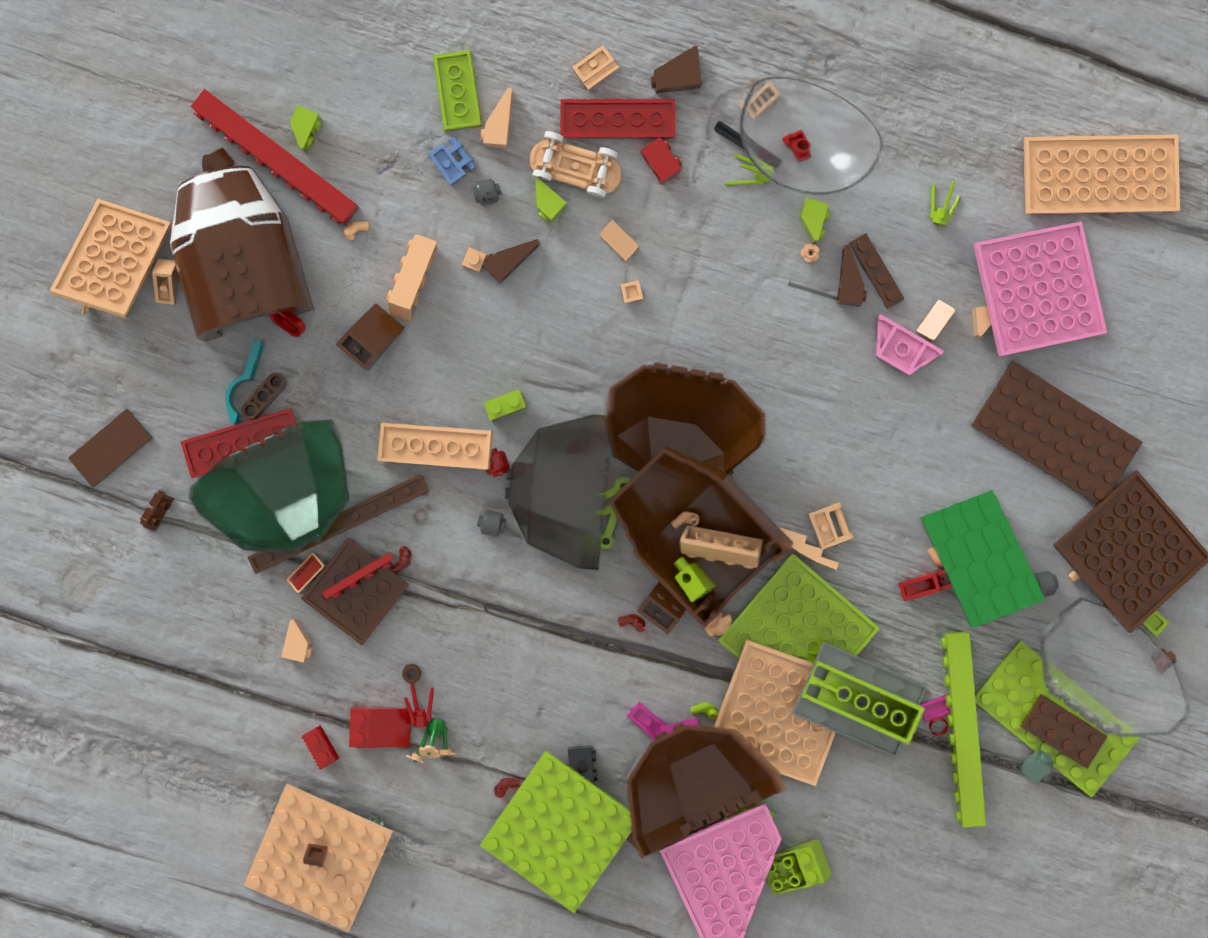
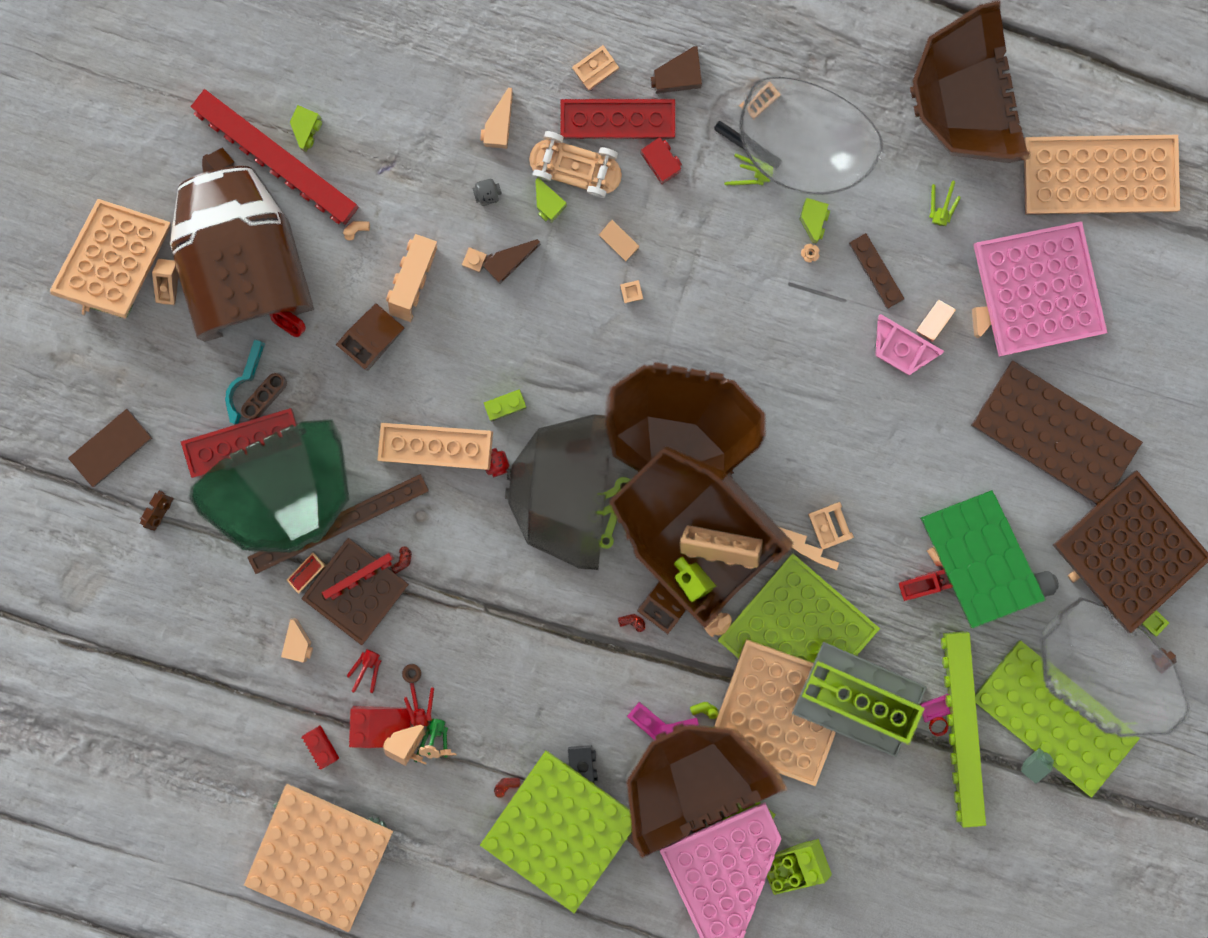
(315, 855): reddish brown tile -> none
(369, 660): none -> red plant
(403, 744): none -> light nougat slope
(448, 165): medium blue plate -> none
(457, 90): lime tile -> none
(492, 523): dark grey head -> none
(687, 518): light nougat arm -> none
(799, 145): red plate -> none
(851, 286): reddish brown slope -> none
(964, 89): none -> reddish brown windscreen
(1063, 731): reddish brown plate -> none

